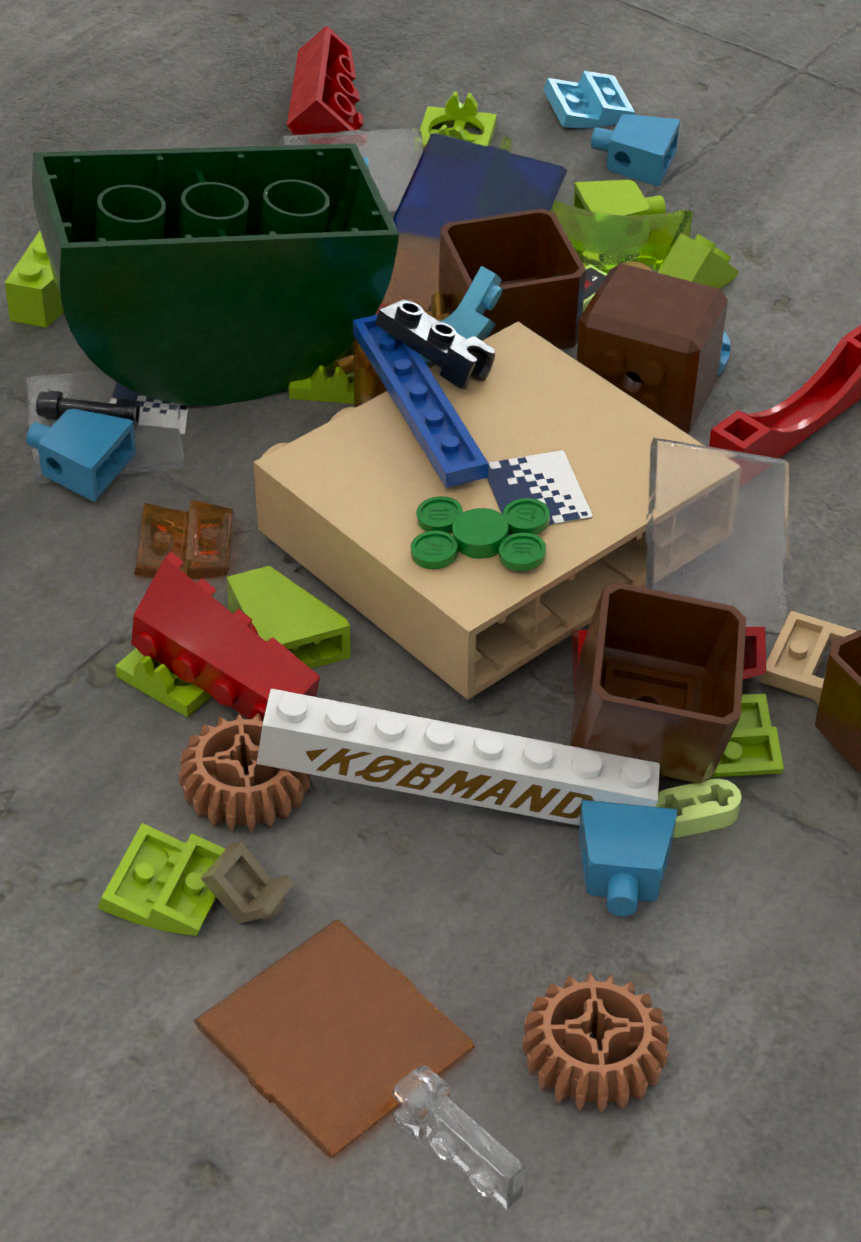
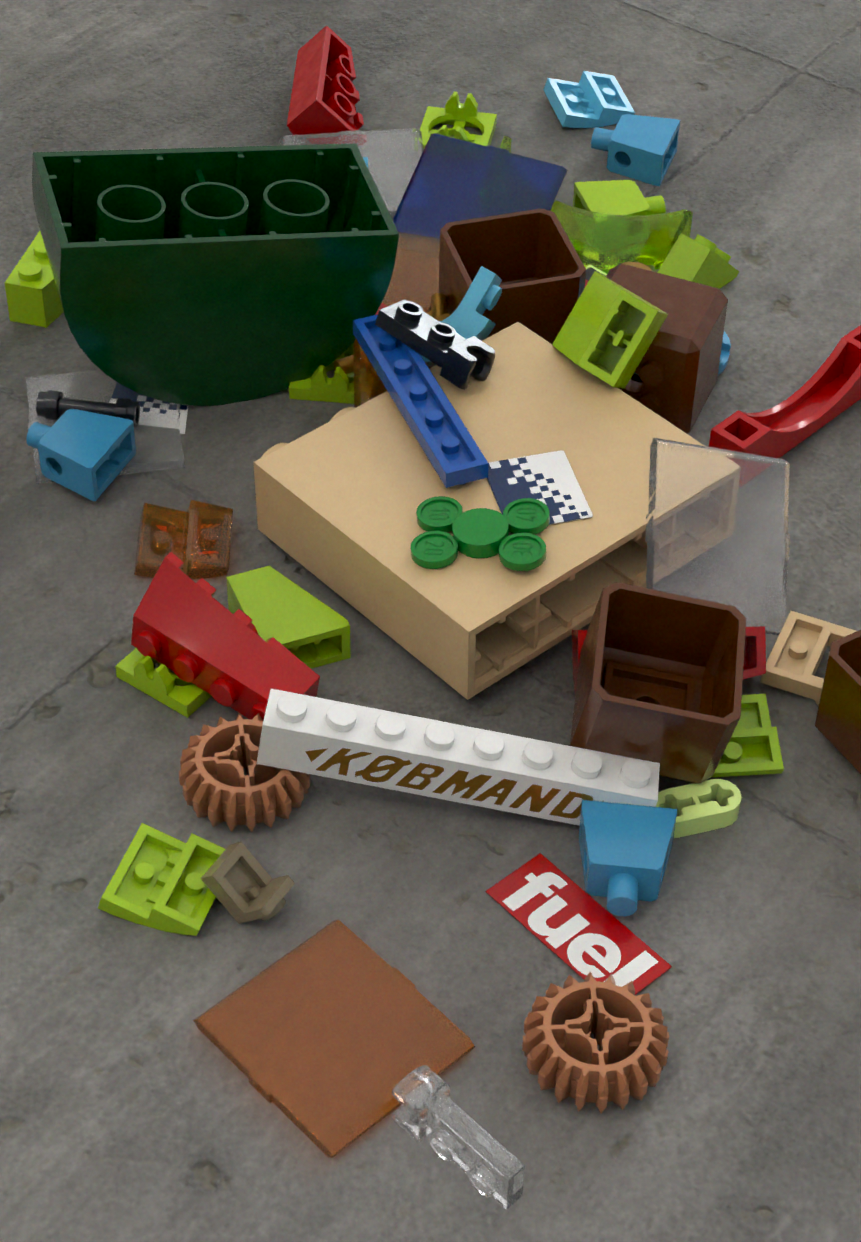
(576, 925): none -> sticker
(609, 330): none -> lime slope

